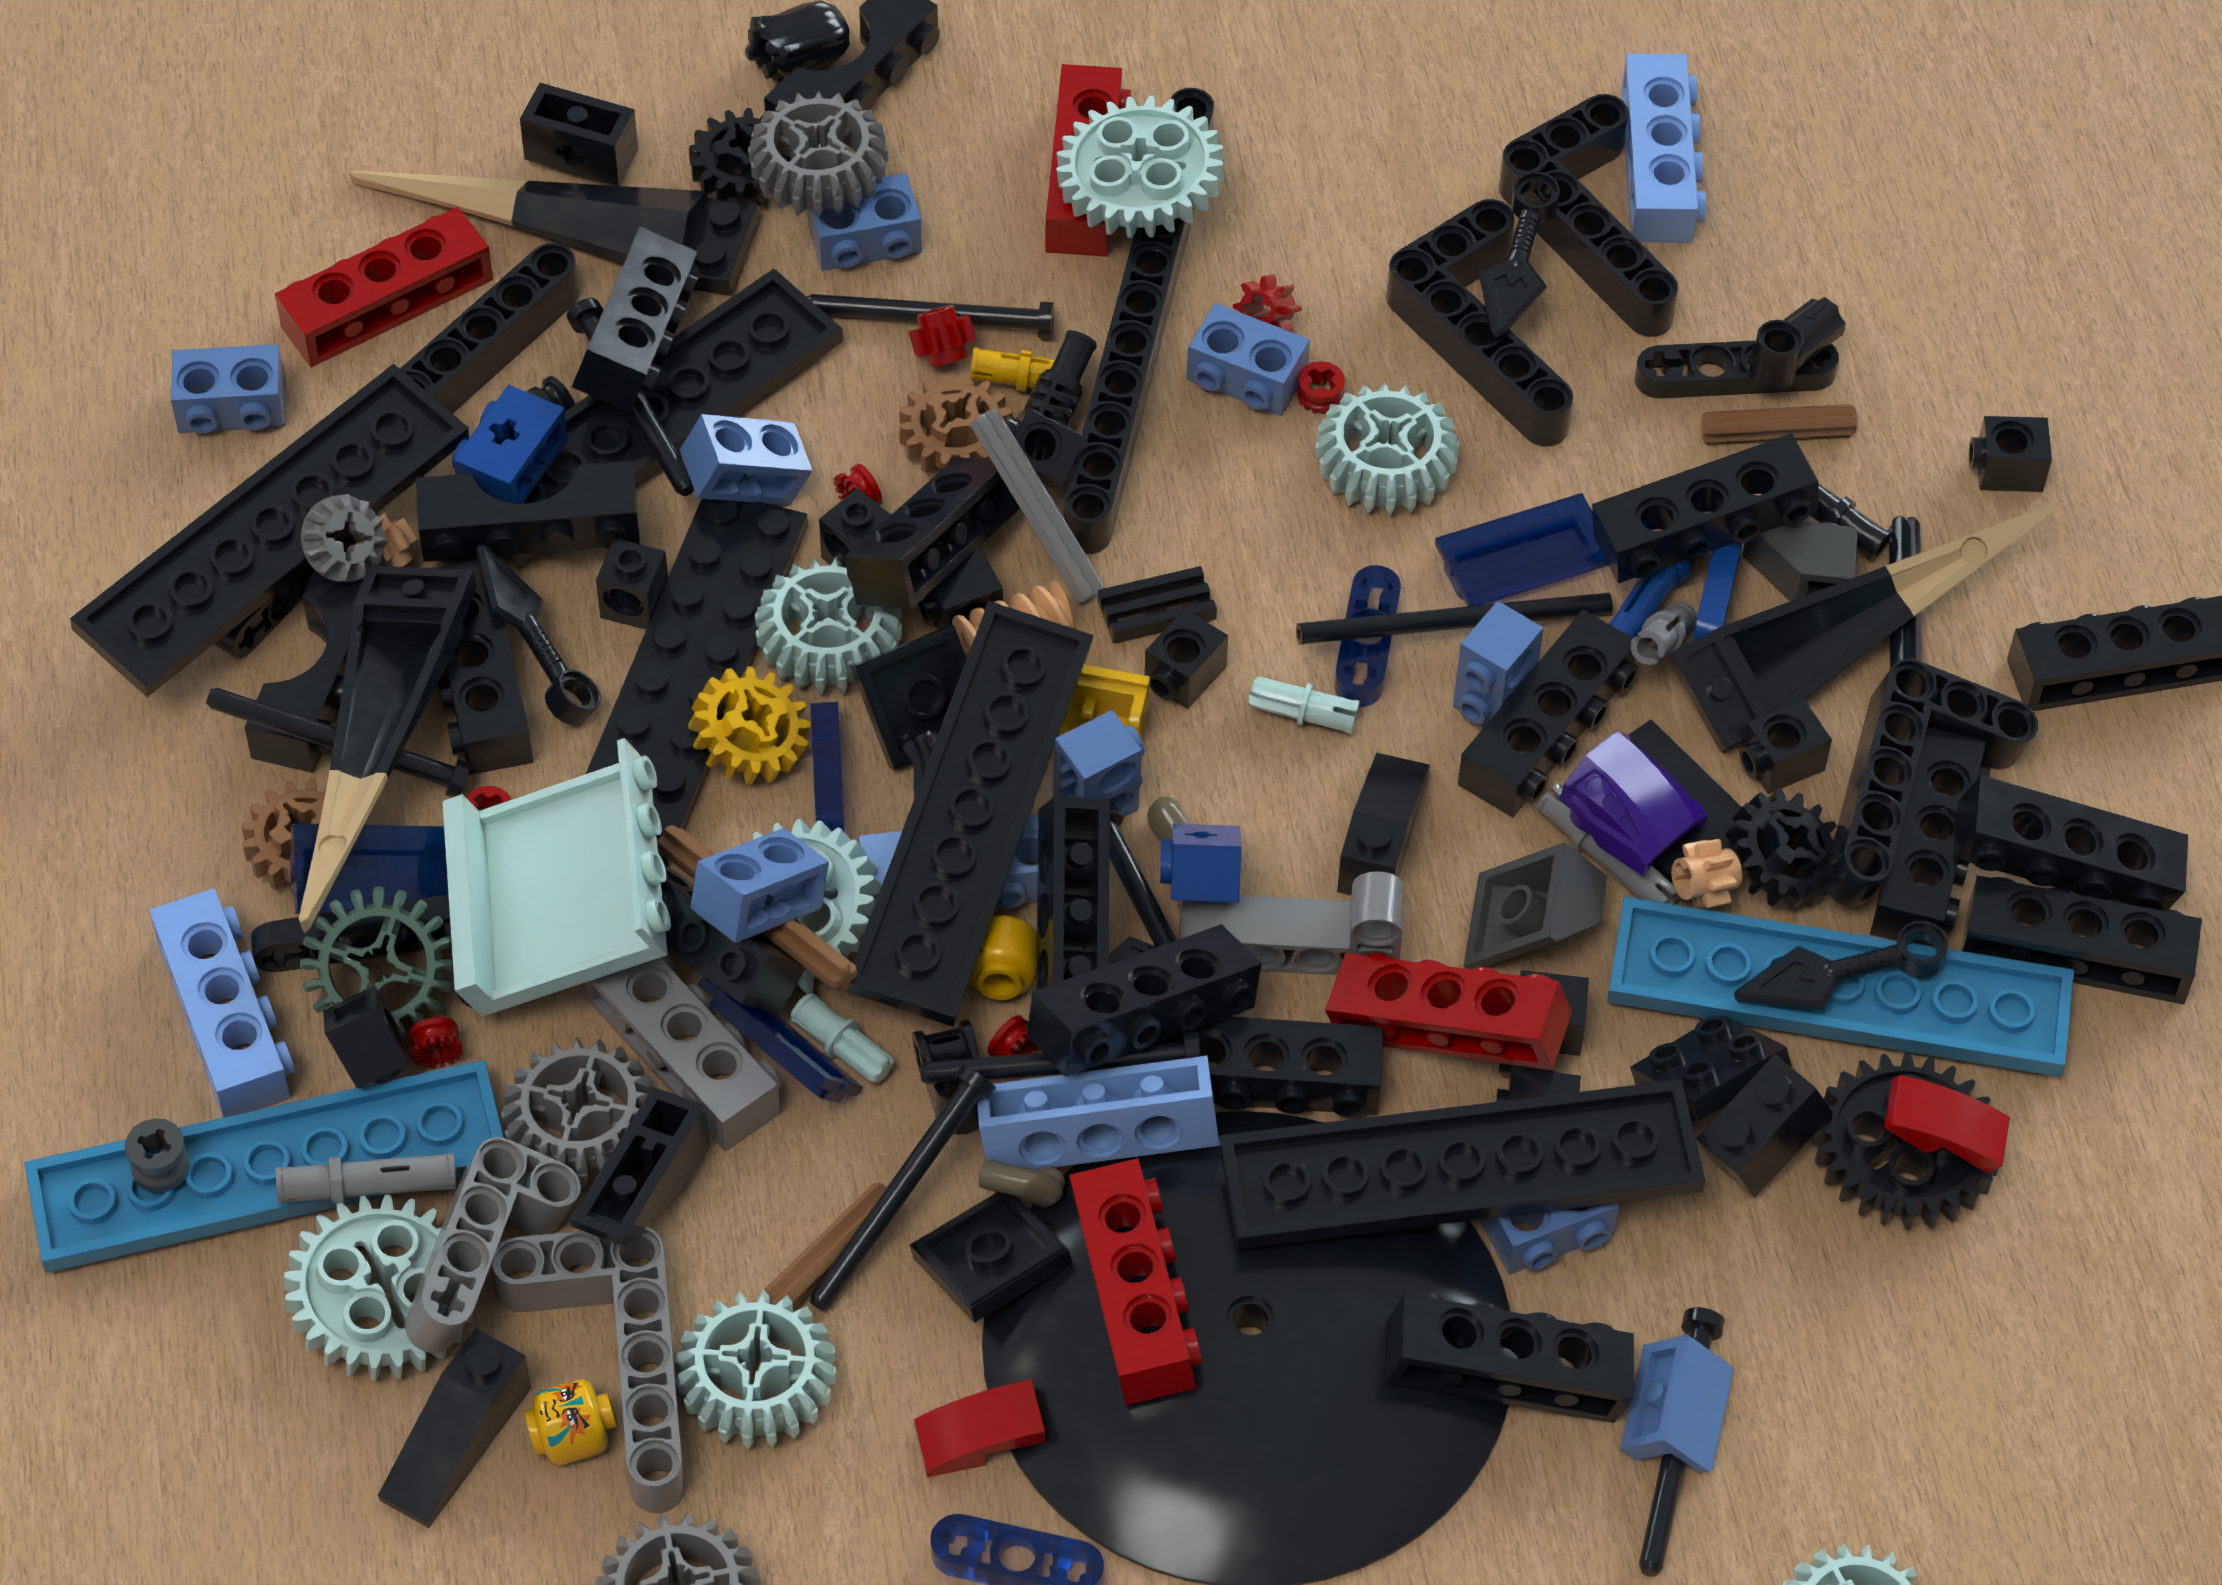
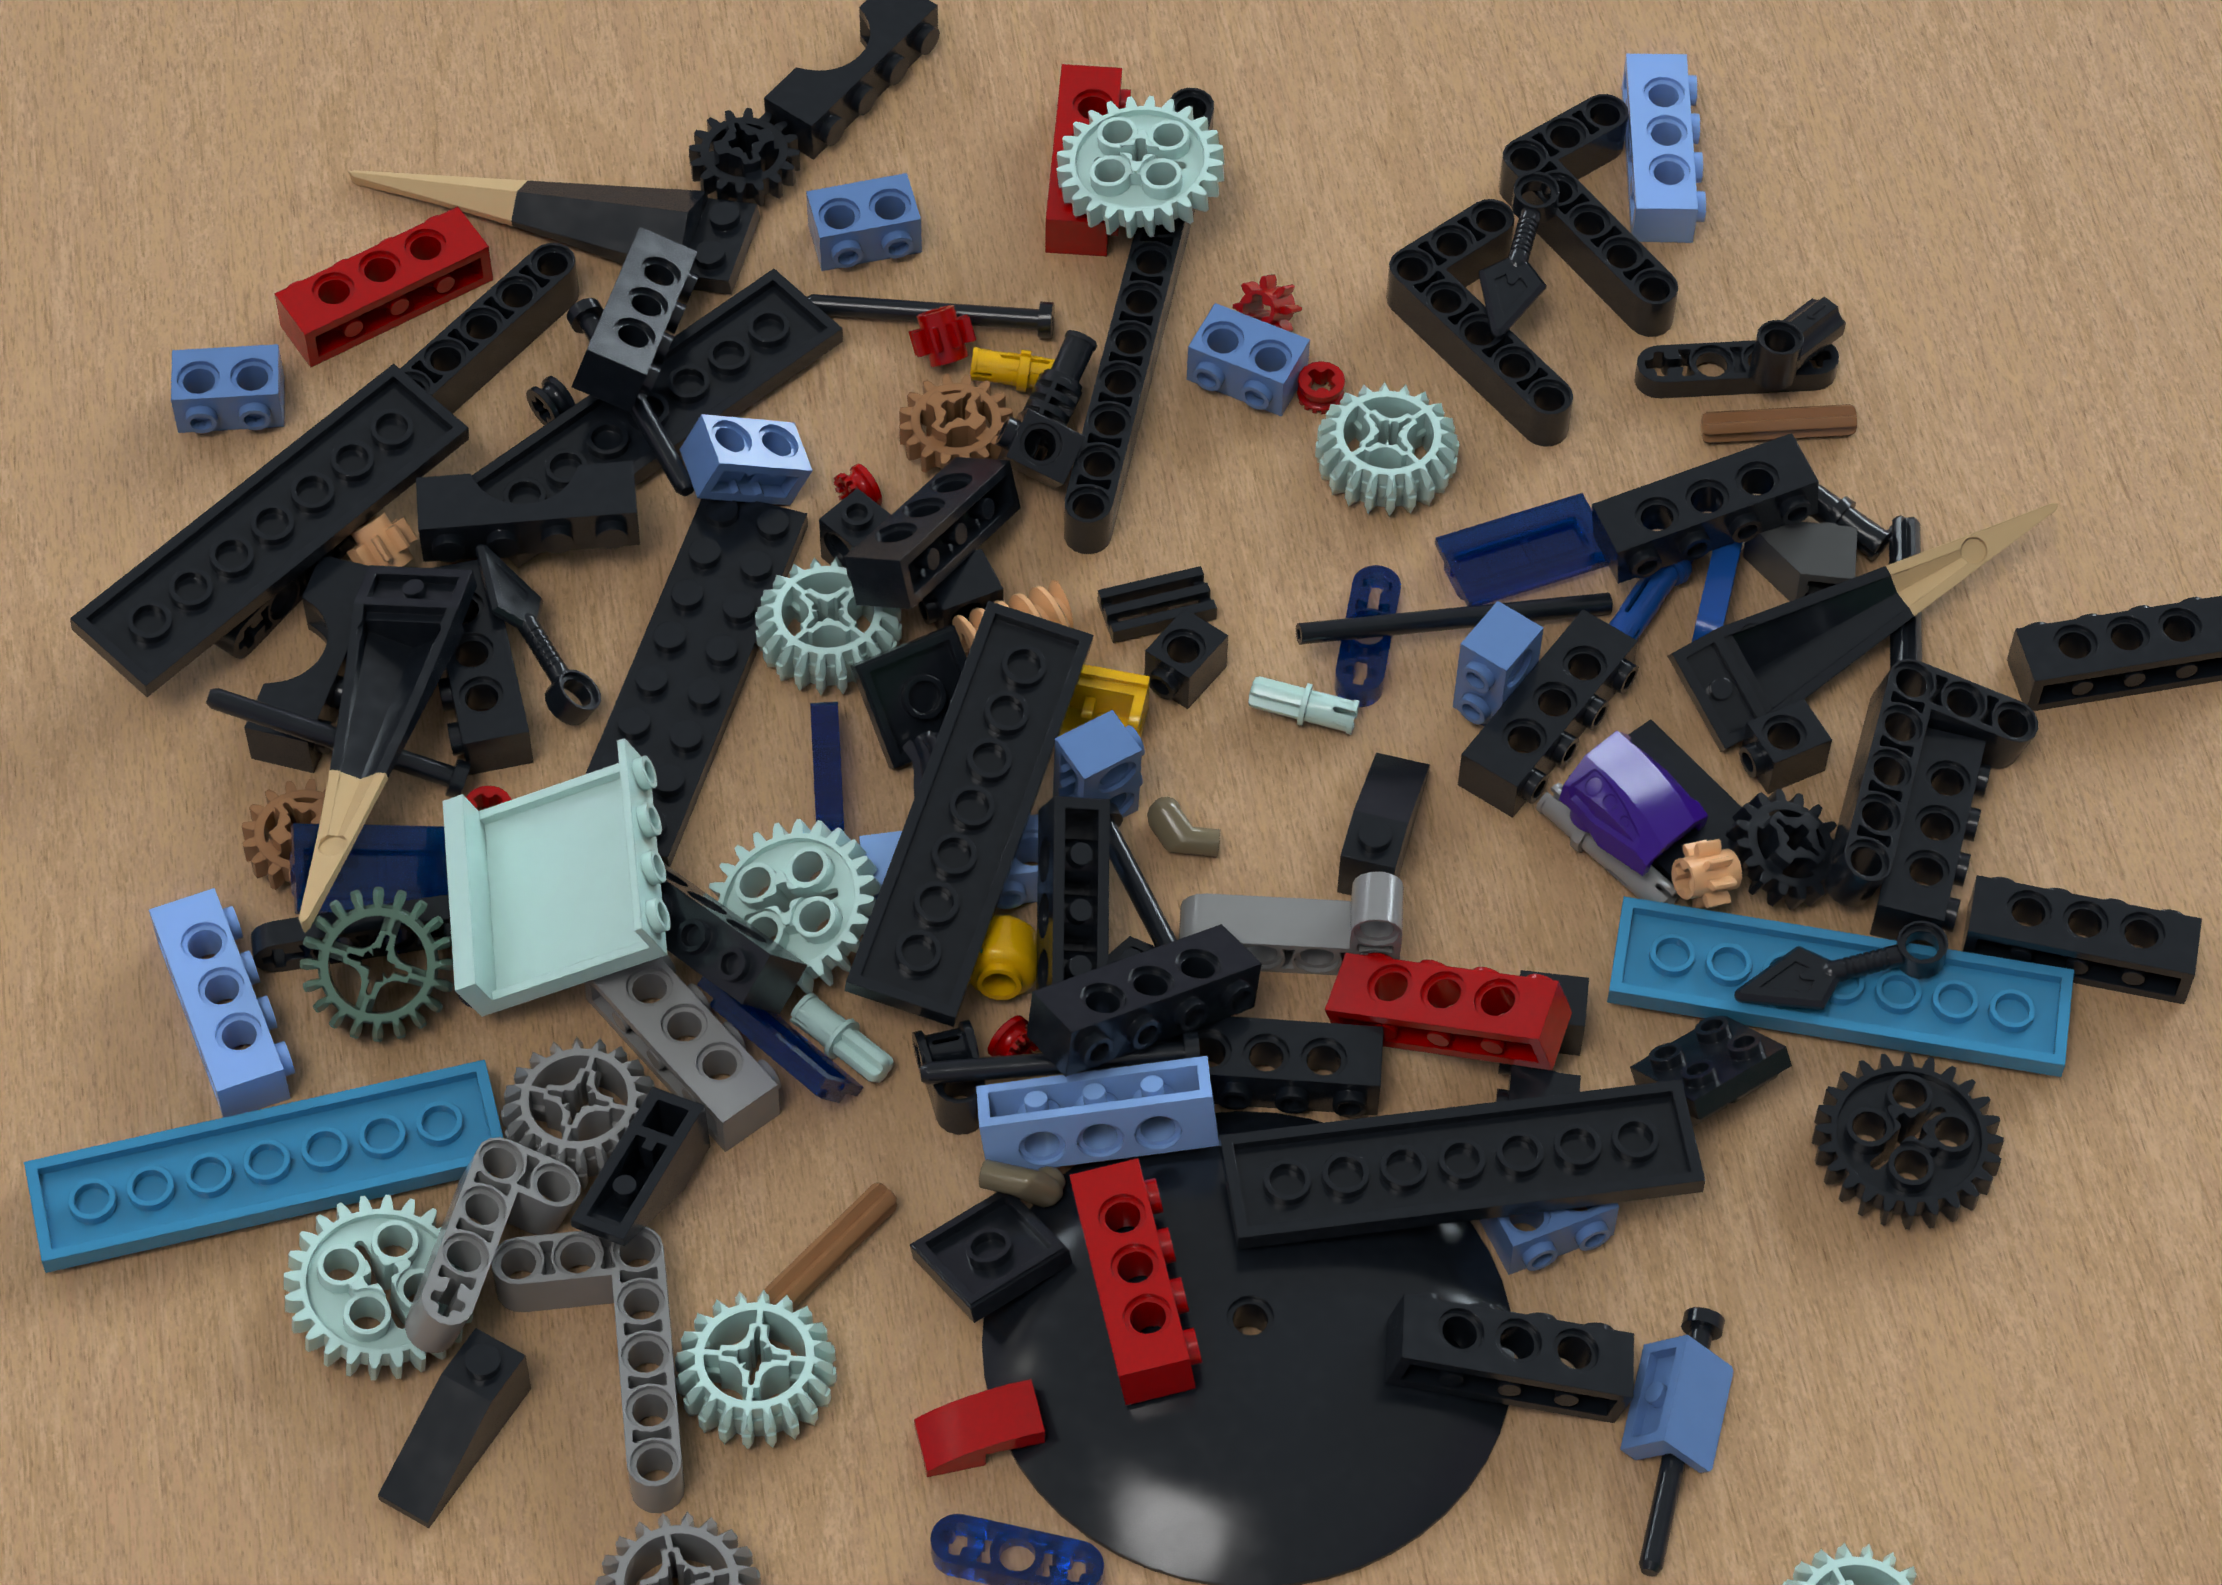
(164, 1169): dark grey wheel -> none
(327, 554): light grey gear -> none
(364, 1178): light grey pin -> none
(366, 1038): black brick -> none
(435, 1042): red bush -> none
(512, 445): blue brick -> none
(570, 1422): yellow head -> none
(579, 134): black brick -> none
(631, 583): black brick -> none
(750, 724): yellow gear -> none
(759, 885): medium blue brick -> none
(791, 937): medium nougat axle -> none
(799, 37): black piece -> none
(821, 167): light grey gear -> none
(902, 1185): black bar -> none
(1037, 505): light grey axle -> none
(1202, 863): blue brick -> none
(1533, 904): dark grey slope -> none
(1660, 629): light grey pin -> none
(1764, 1125): black brick -> none
(1941, 1117): red slope -> none
(2012, 453): black brick -> none
(2069, 845): black brick -> none

